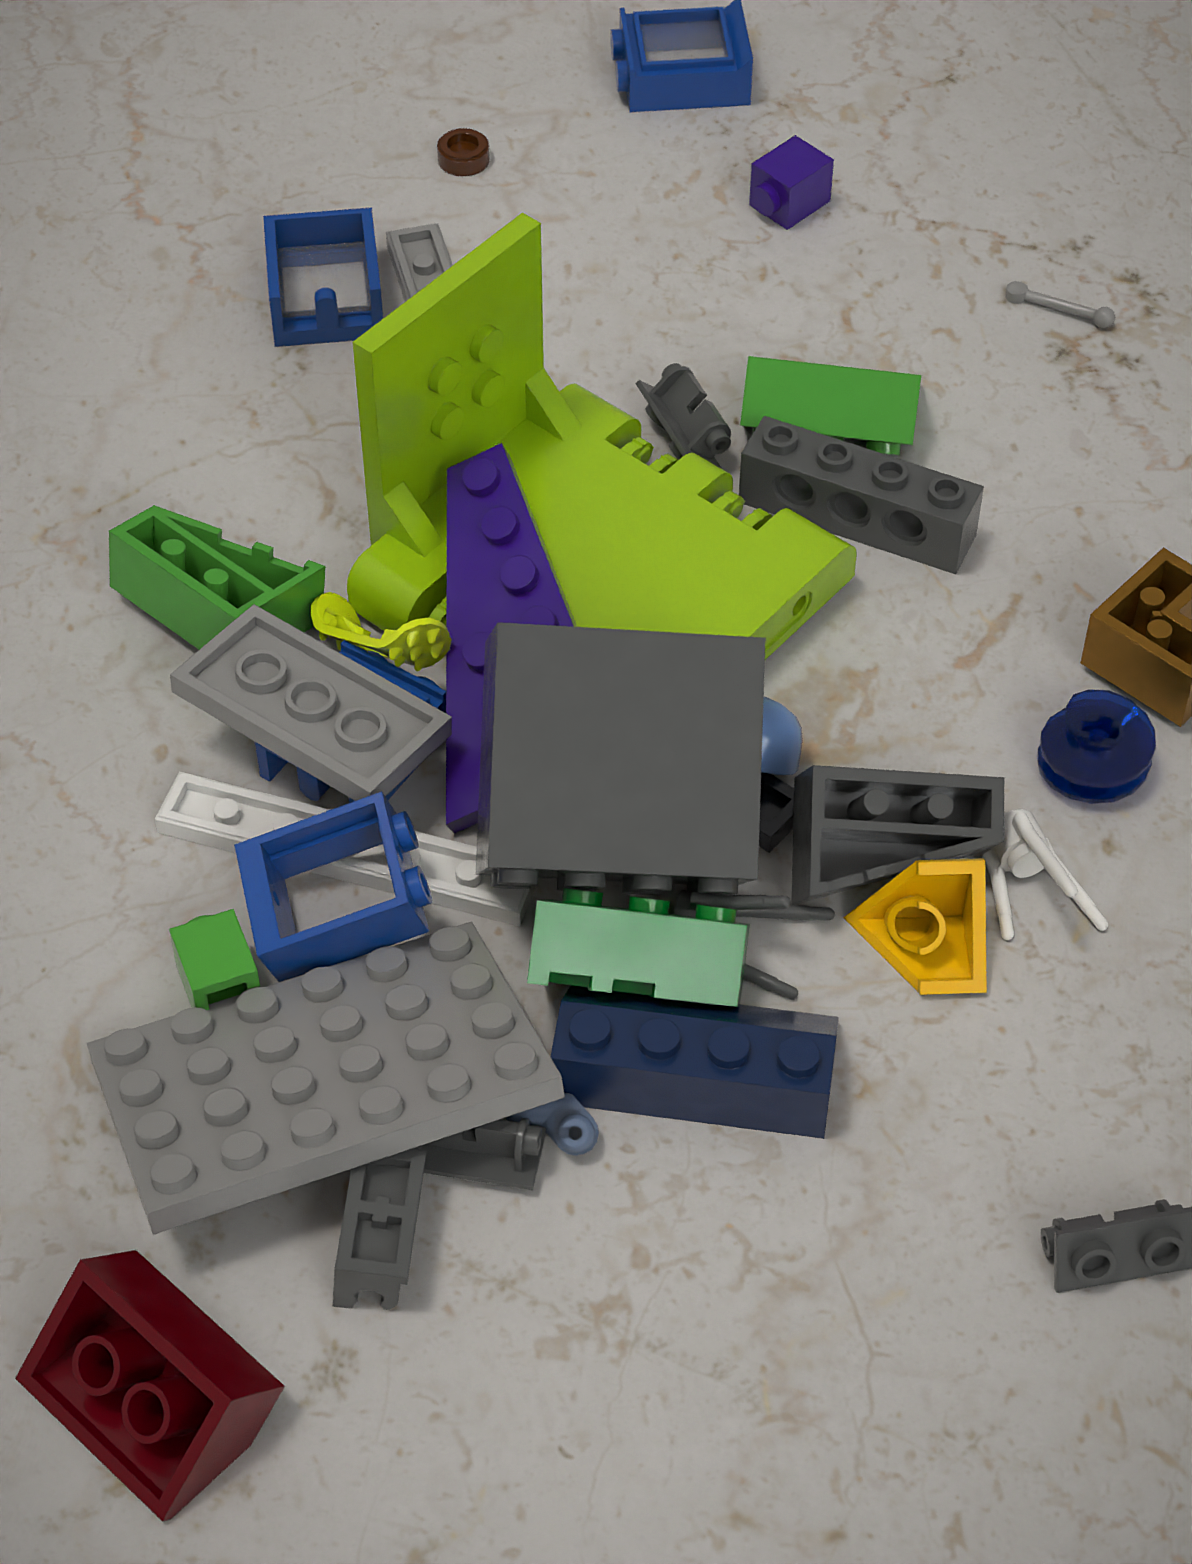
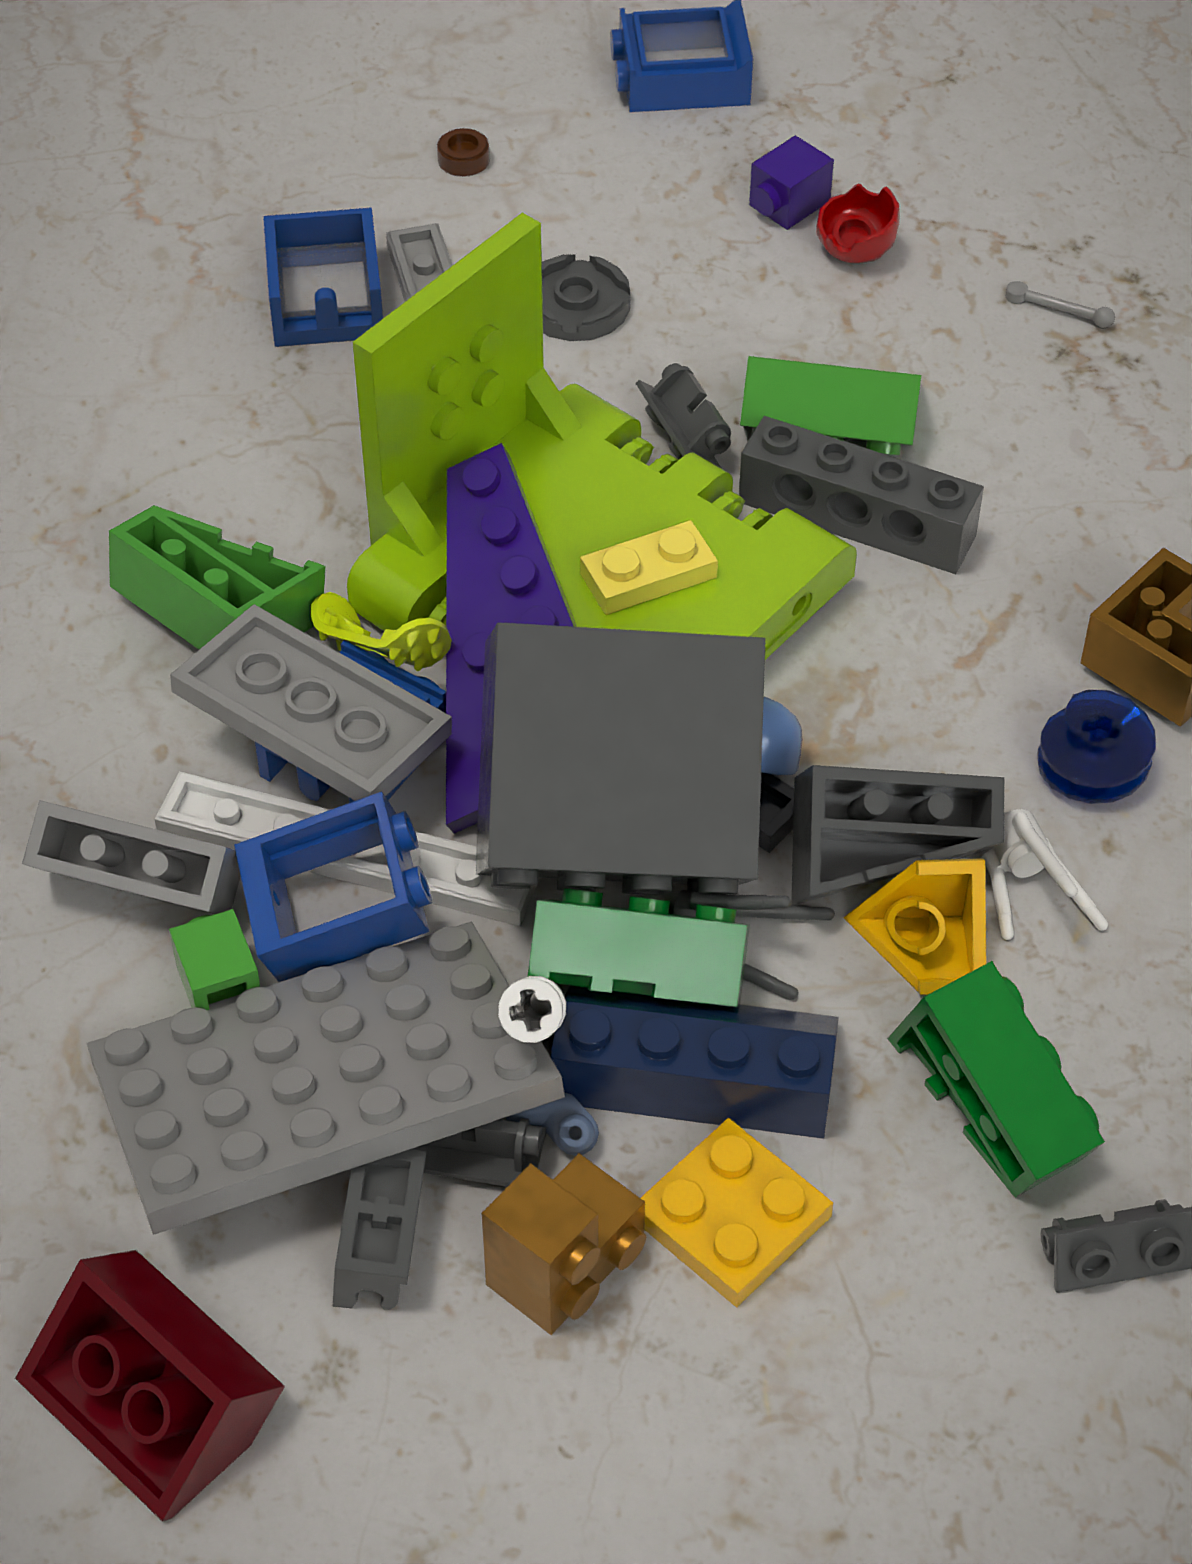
(132, 858): none -> light grey brick
(533, 1026): none -> white pin
(560, 1239): none -> pearl gold brick
(583, 297): none -> dark grey tile
(648, 567): none -> light yellow plate
(733, 1211): none -> yellow plate
(859, 224): none -> red hair
(1000, 1078): none -> green wedge

